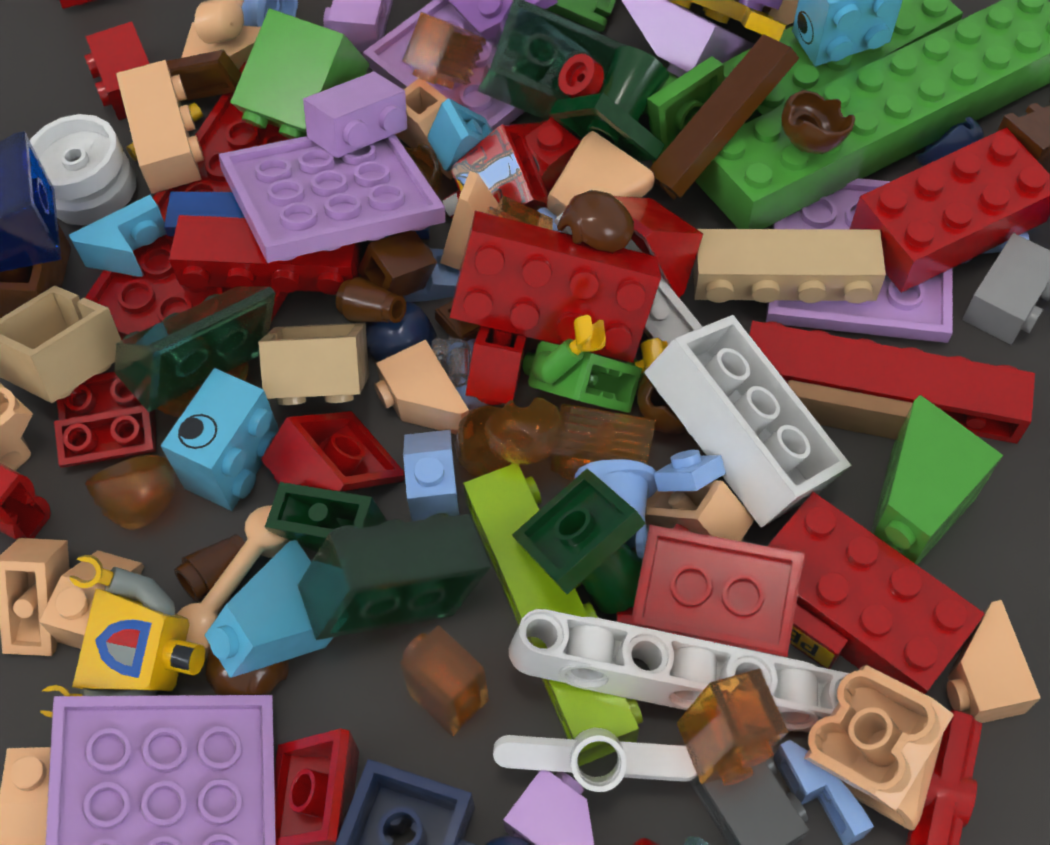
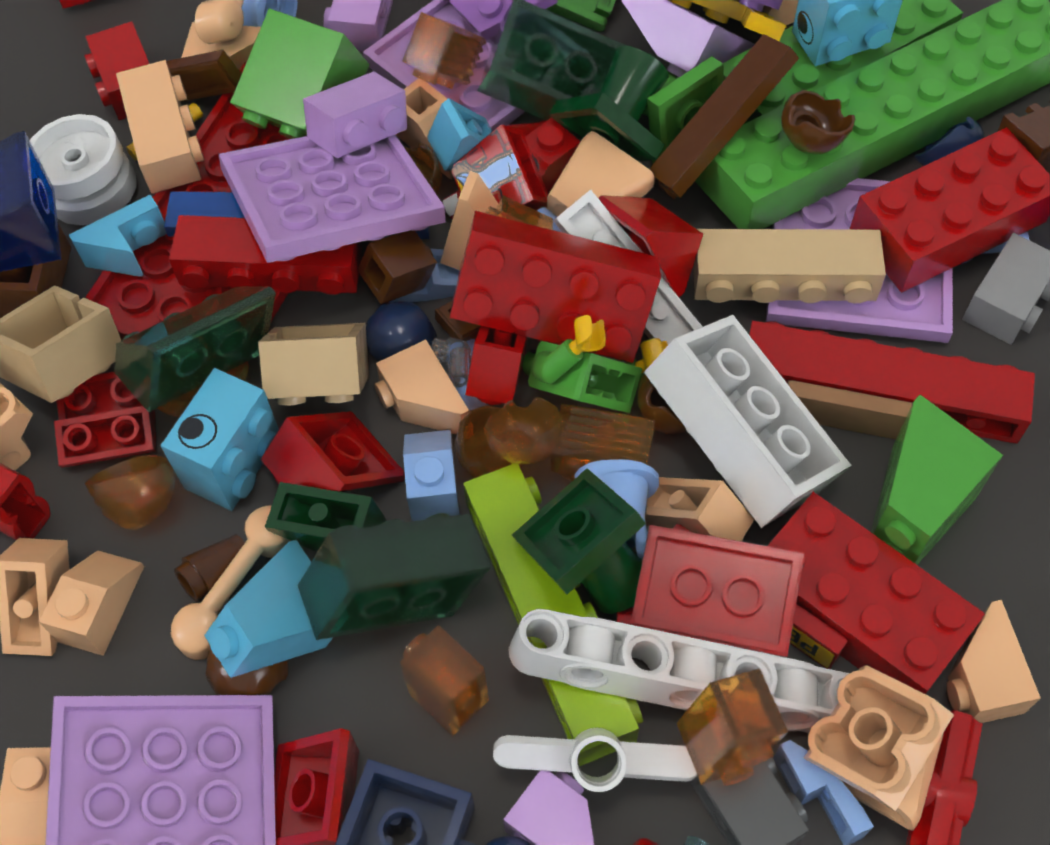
(131, 638): torso -> none
(368, 302): reddish brown cone -> none
(581, 76): red tile -> none
(598, 221): reddish brown hair -> none
(689, 471): light blue plate -> none

